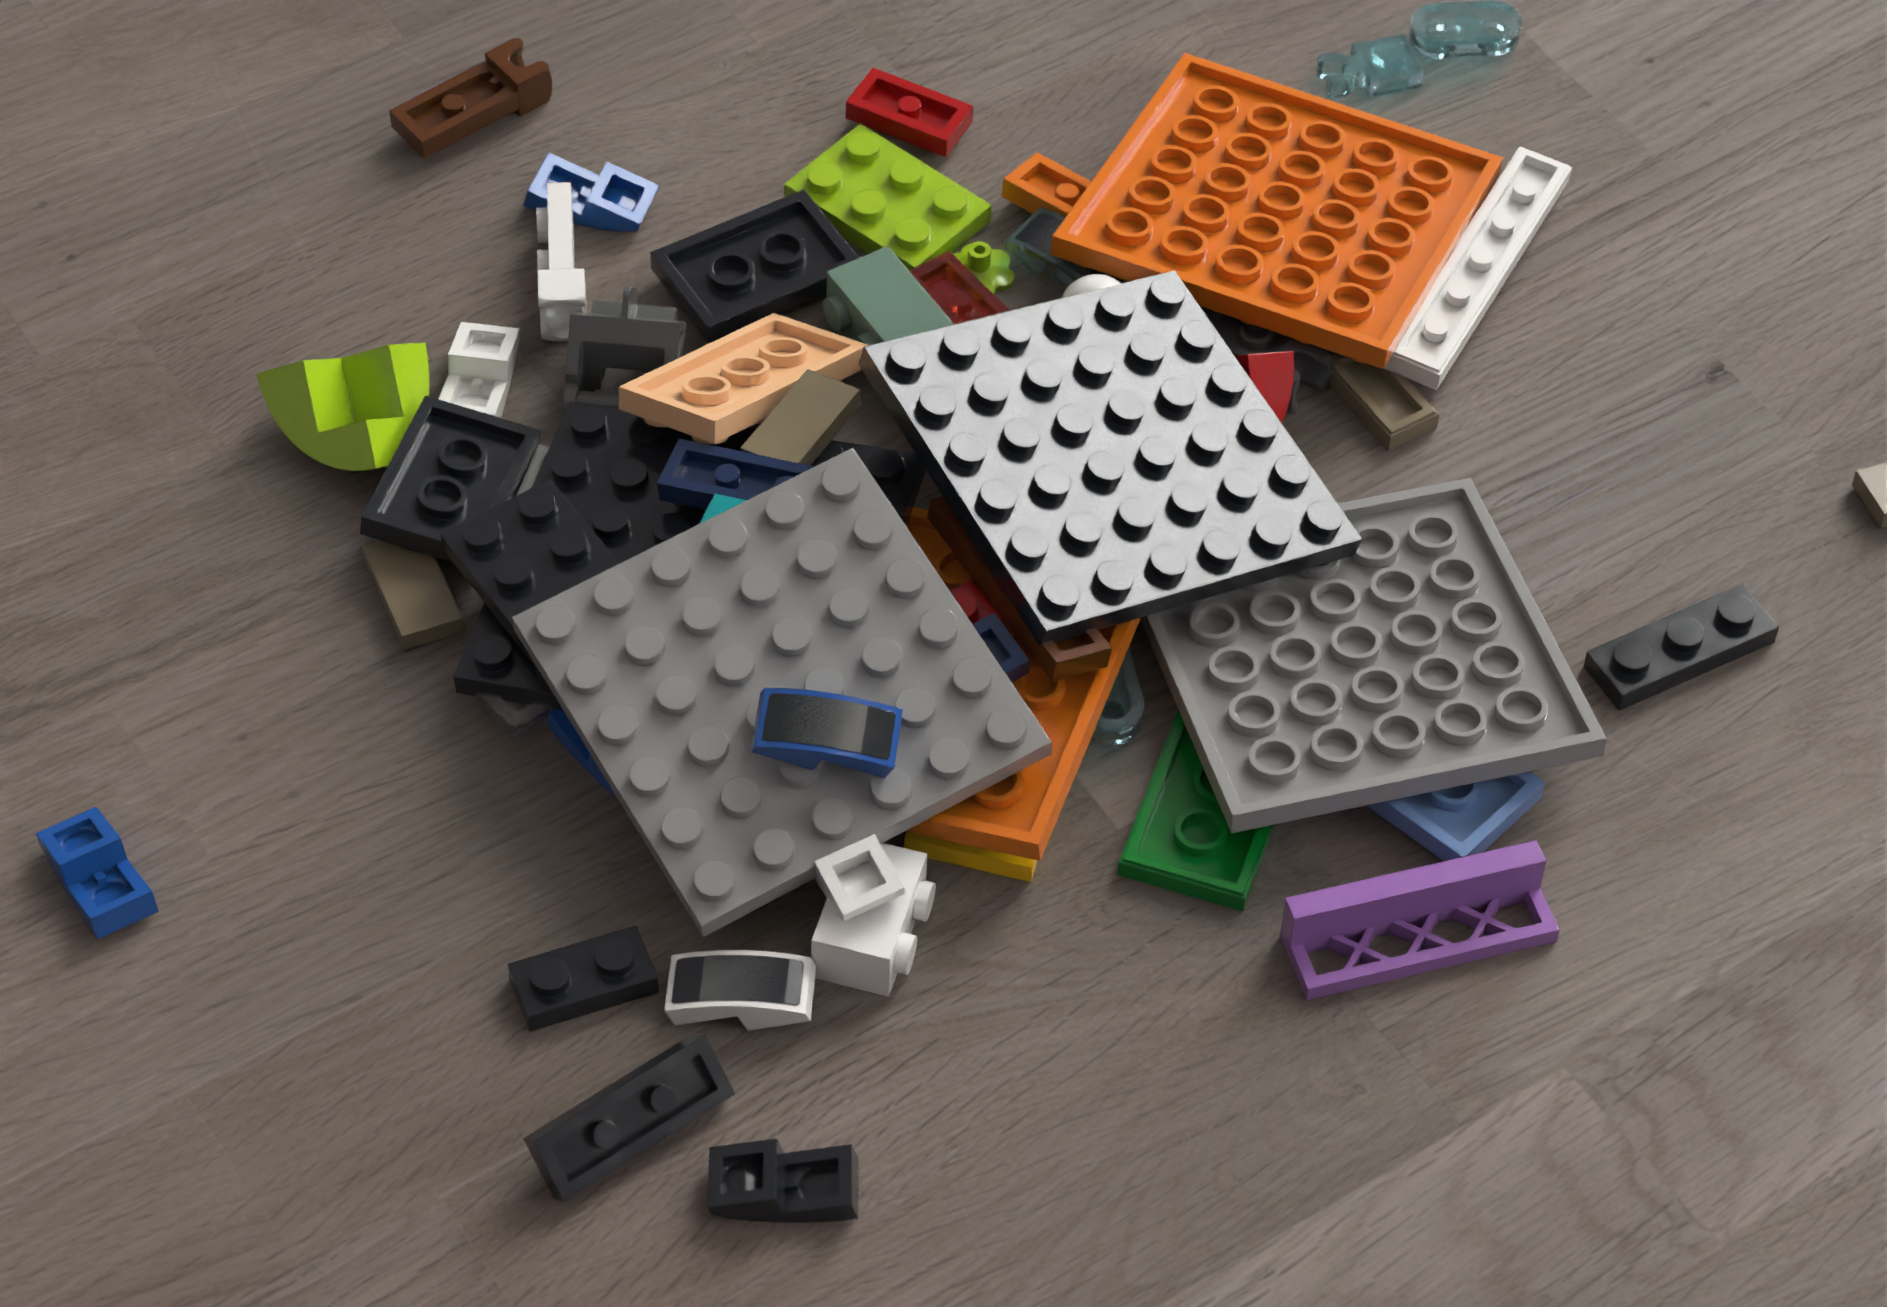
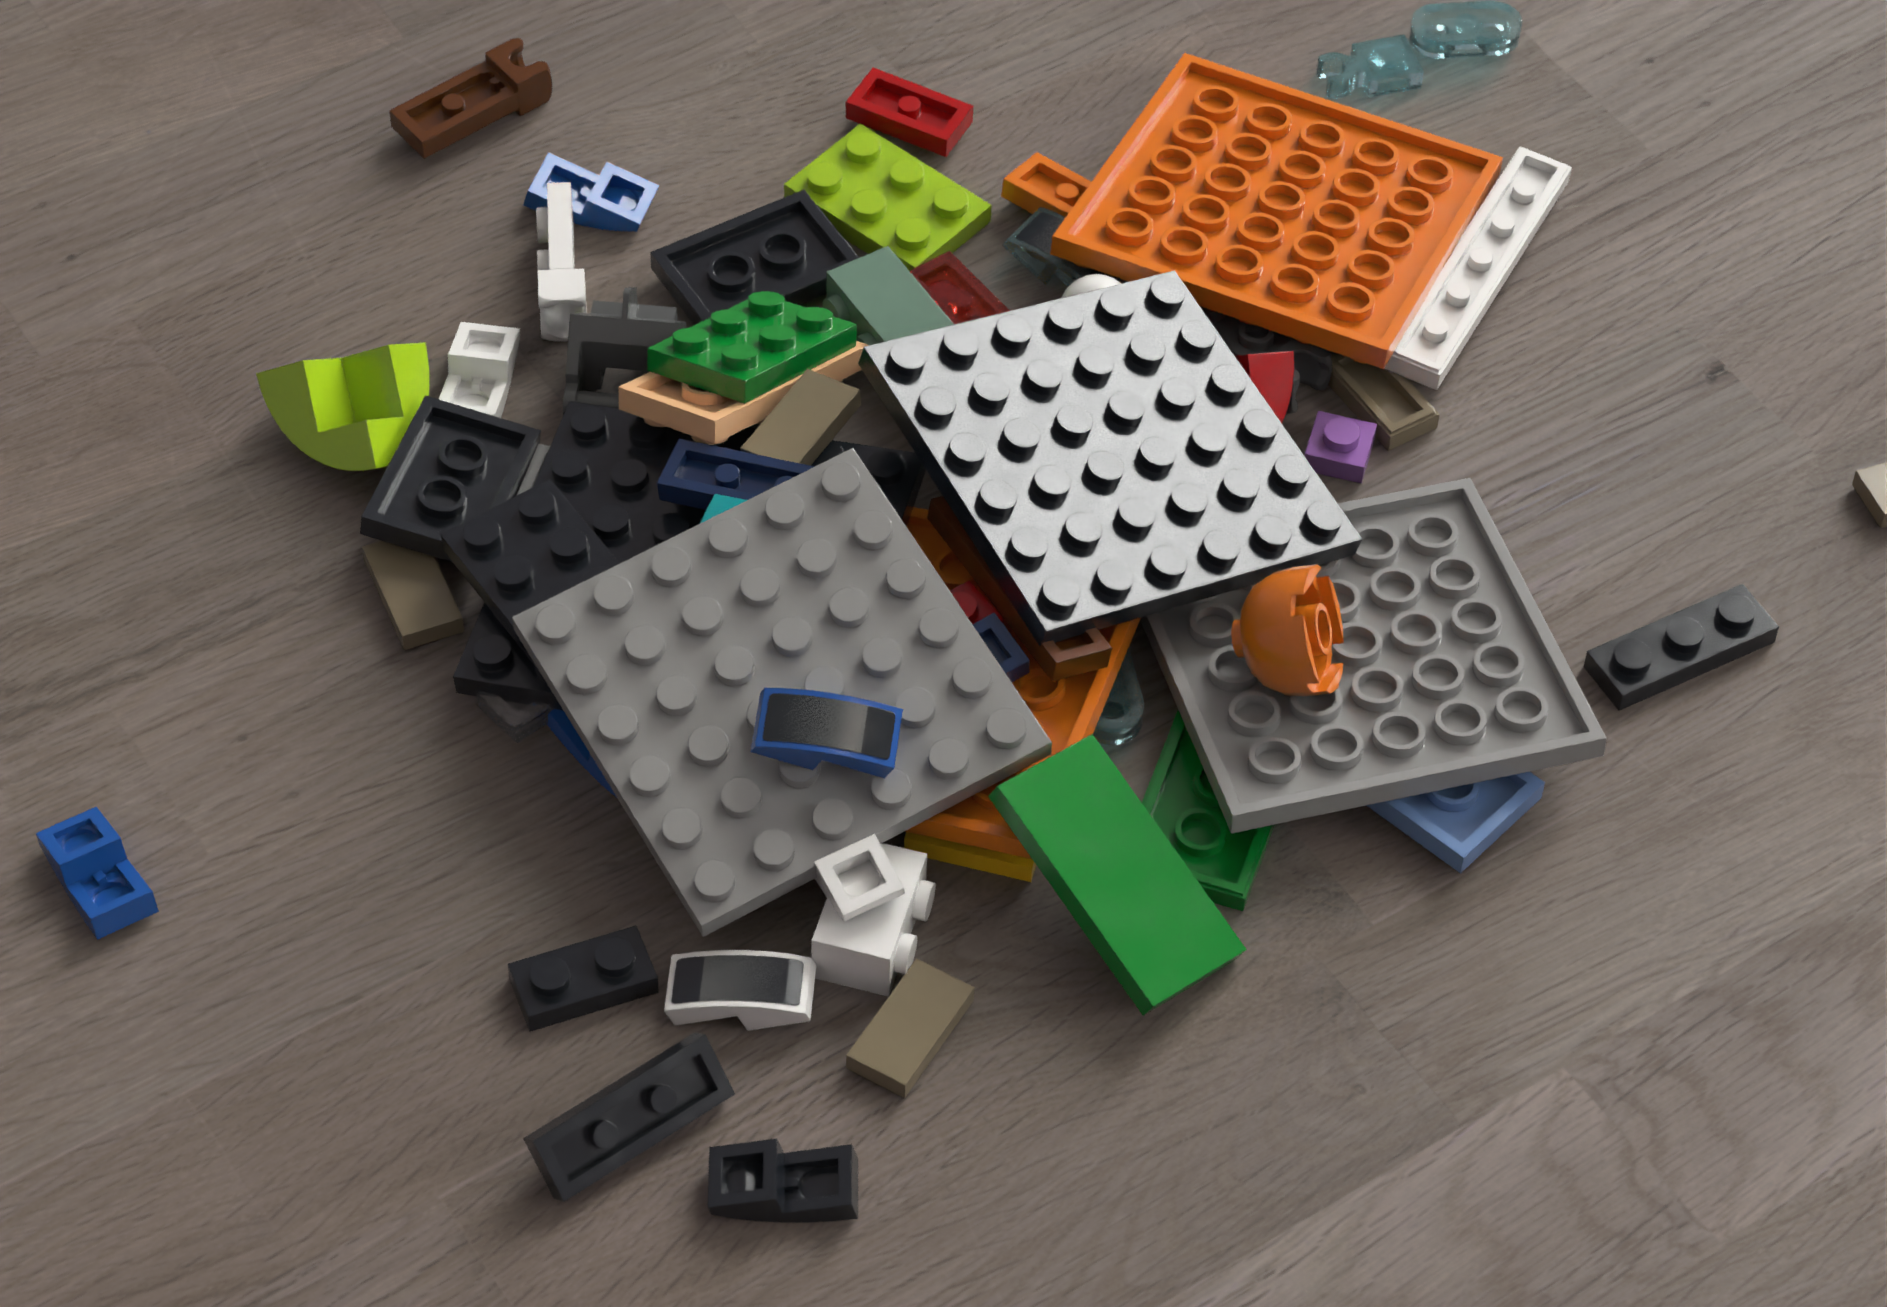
(752, 346): none -> green plate
(910, 1028): none -> dark tan tile
(988, 265): lime plant -> none
(1117, 873): none -> green tile
(1290, 632): none -> orange cylinder
(1340, 446): none -> medium lavender plate
(1413, 899): medium lavender fence -> none

